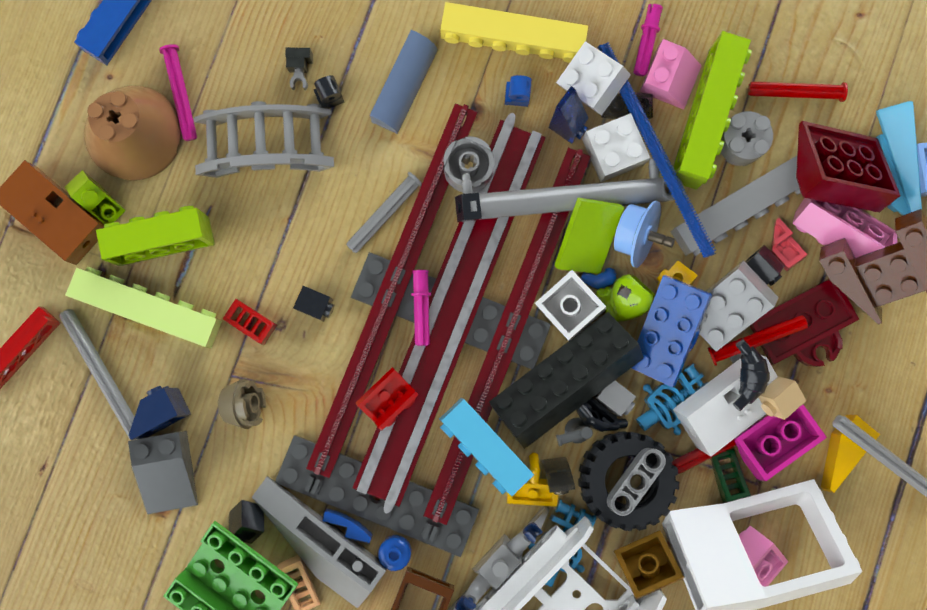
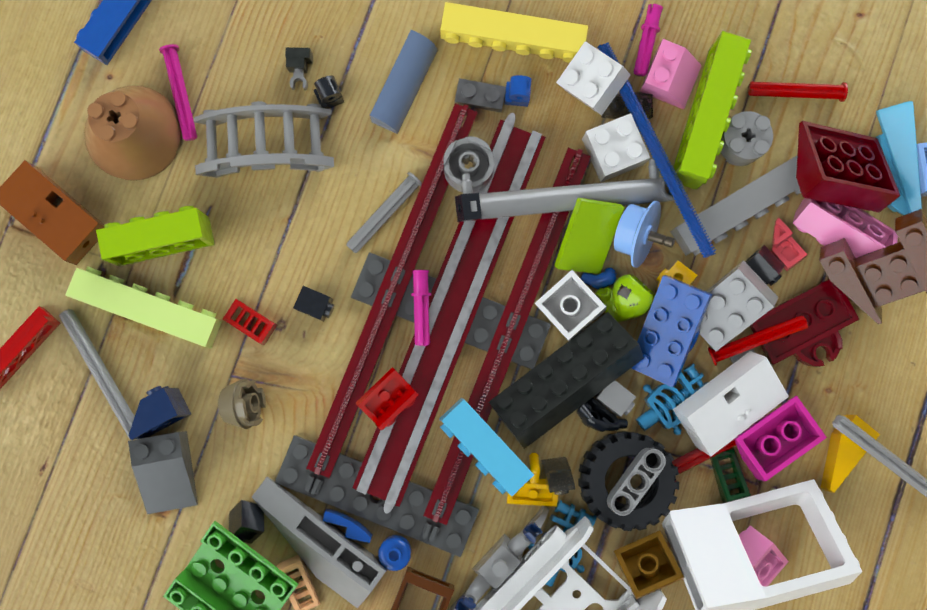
(94, 198): lime slope -> none
(480, 95): none -> flat silver plate
(569, 117): clear blue slope -> none
(574, 432): dark grey piece -> none
(753, 375): black piece -> none
(781, 398): tan brick -> none

